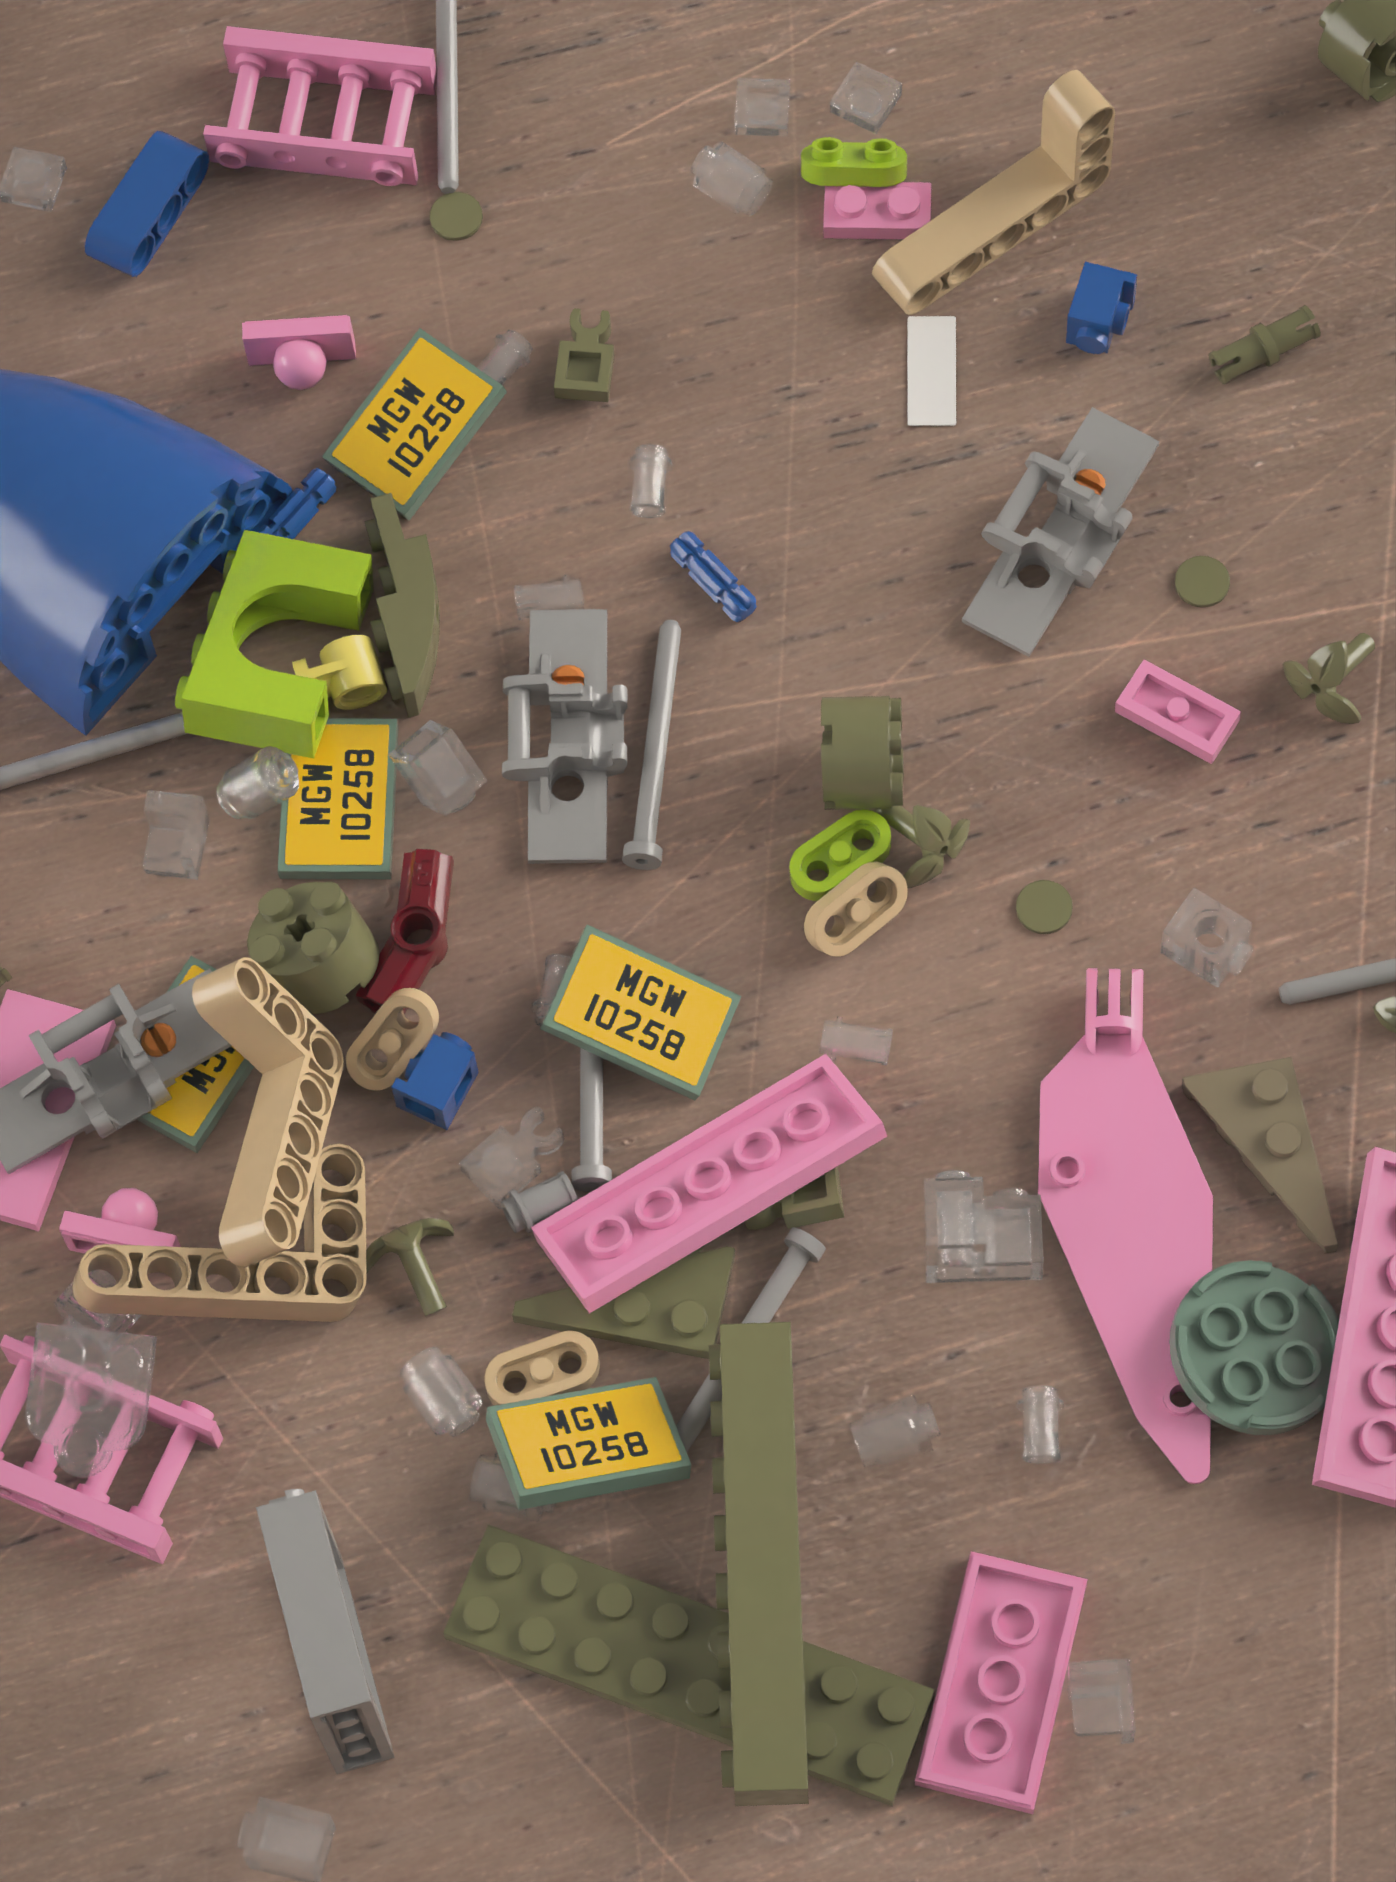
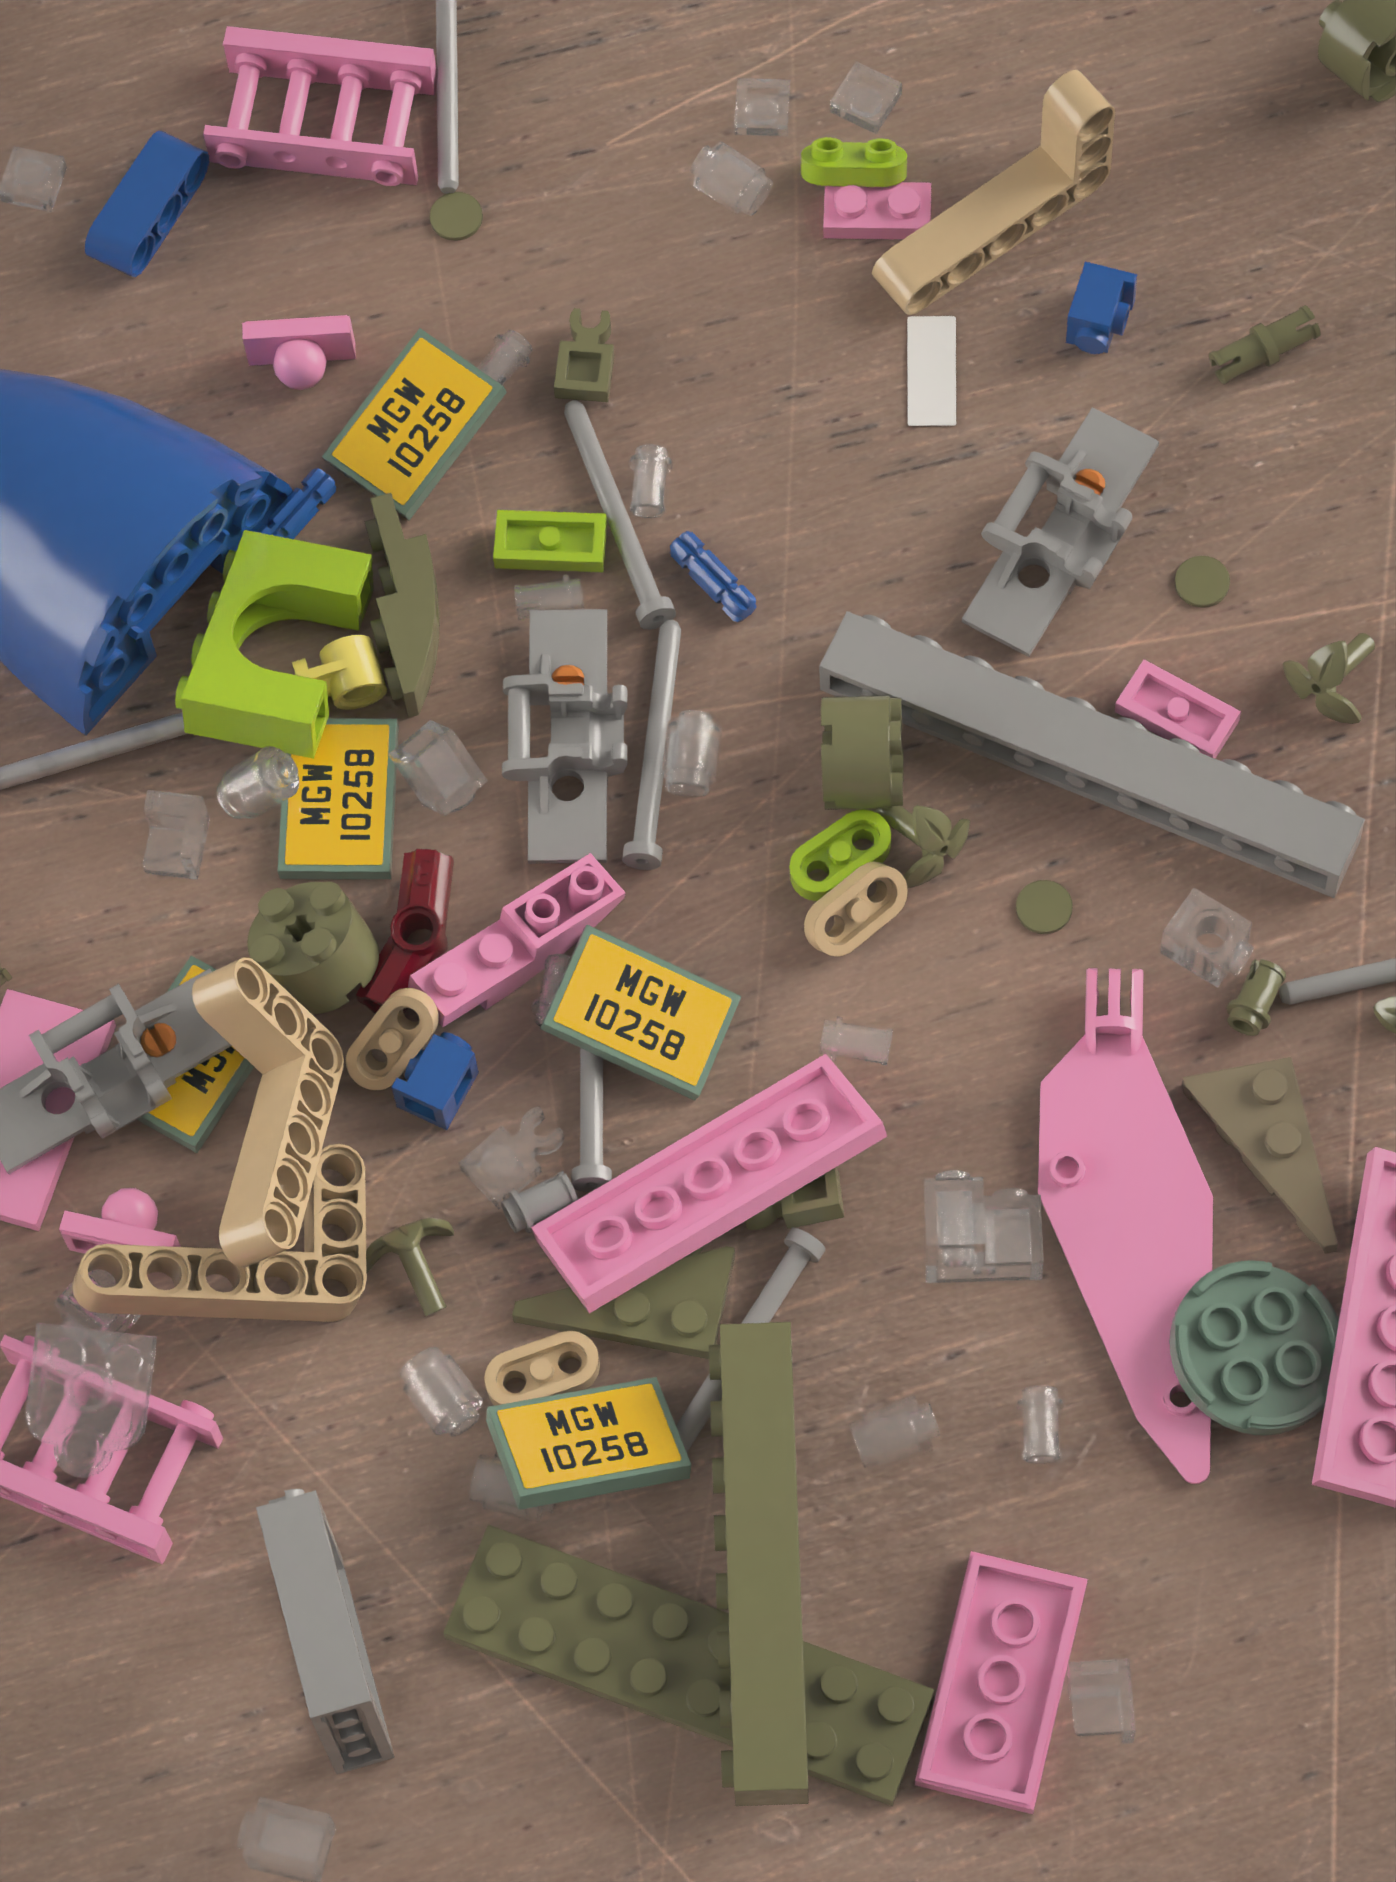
(517, 945): none -> bright pink slope
(550, 541): none -> lime plate
(653, 607): none -> light grey bar
(691, 754): none -> clear brick
(1095, 754): none -> light grey brick
(1250, 1010): none -> olive pin

